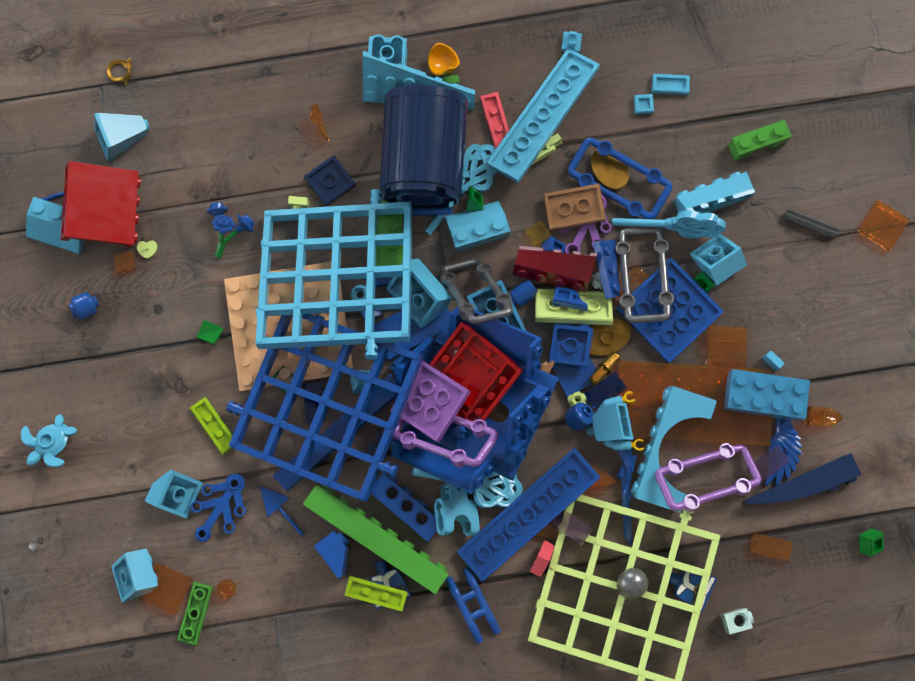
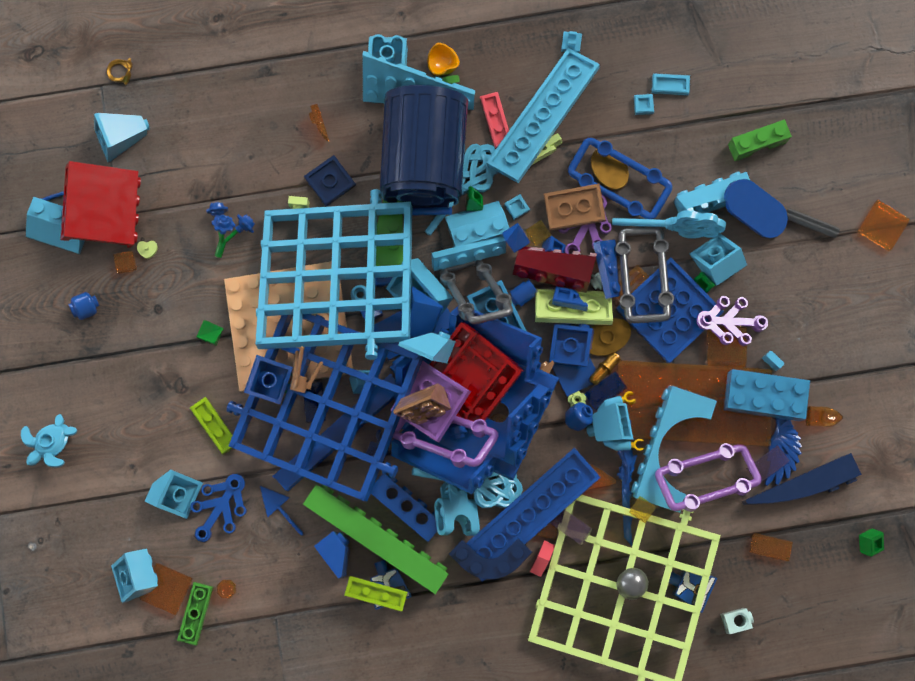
(268, 379): none -> blue slope
(299, 382): none -> medium nougat plant
(423, 404): none -> medium nougat slope
(424, 313): none -> blue slope
(431, 346): none -> medium azure slope
(461, 600): blue piece -> none
(468, 253): none -> medium azure plate
(490, 568): none -> dark blue plate
(516, 237): none -> blue slope
(517, 207): none -> medium azure tile
(642, 509): none -> clear yellow tile
(729, 322): none -> plant
(755, 208): none -> blue tile

